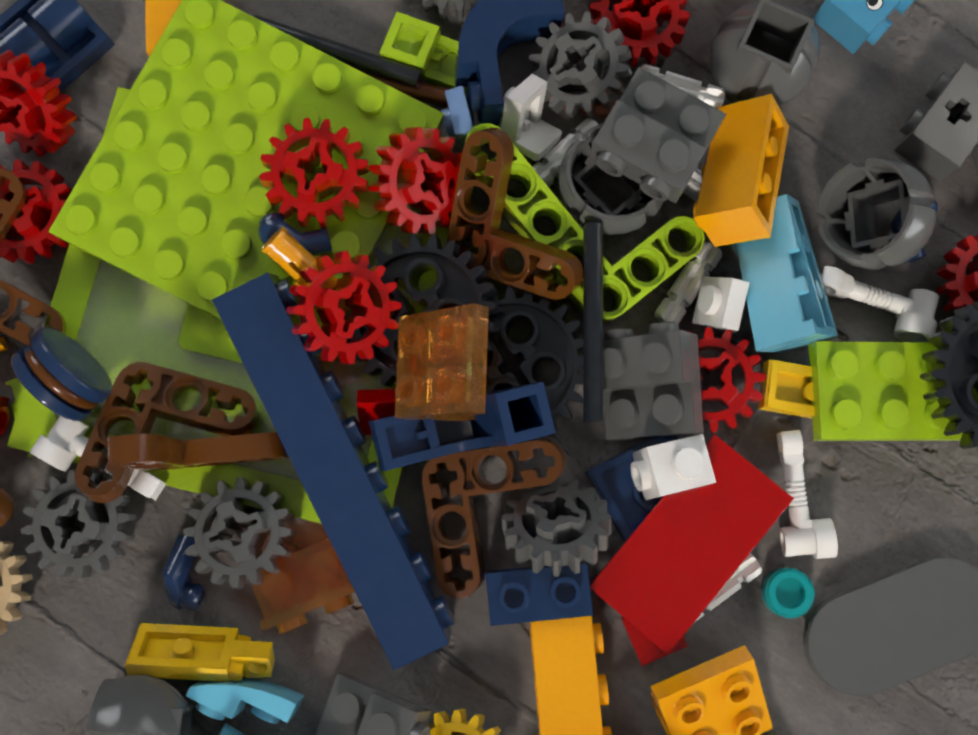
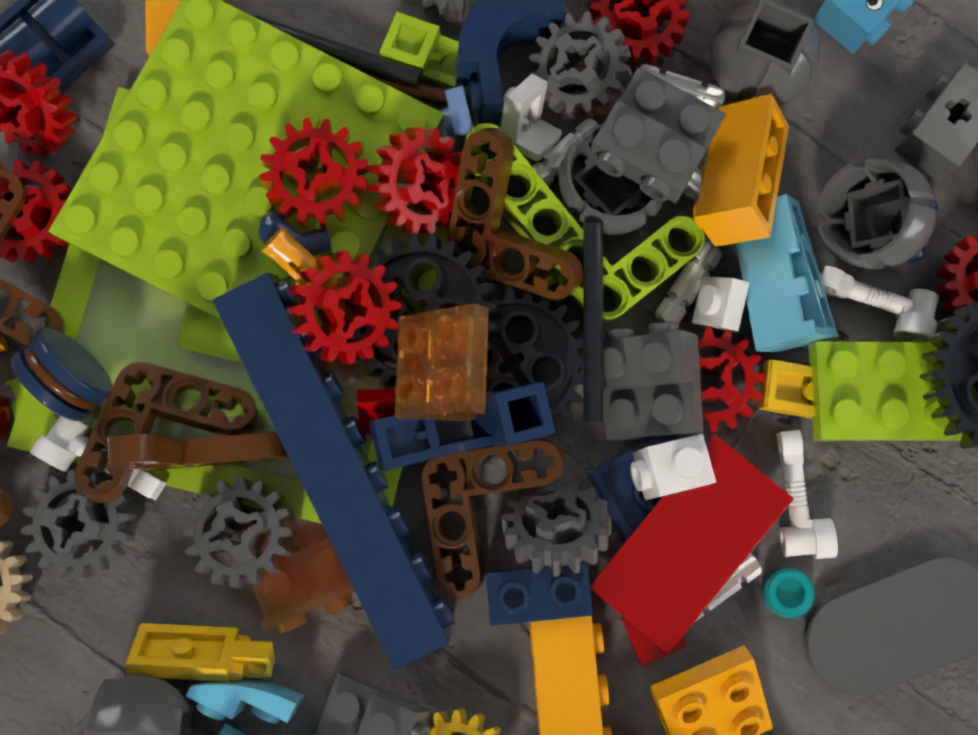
(177, 577): dark blue arm -> none

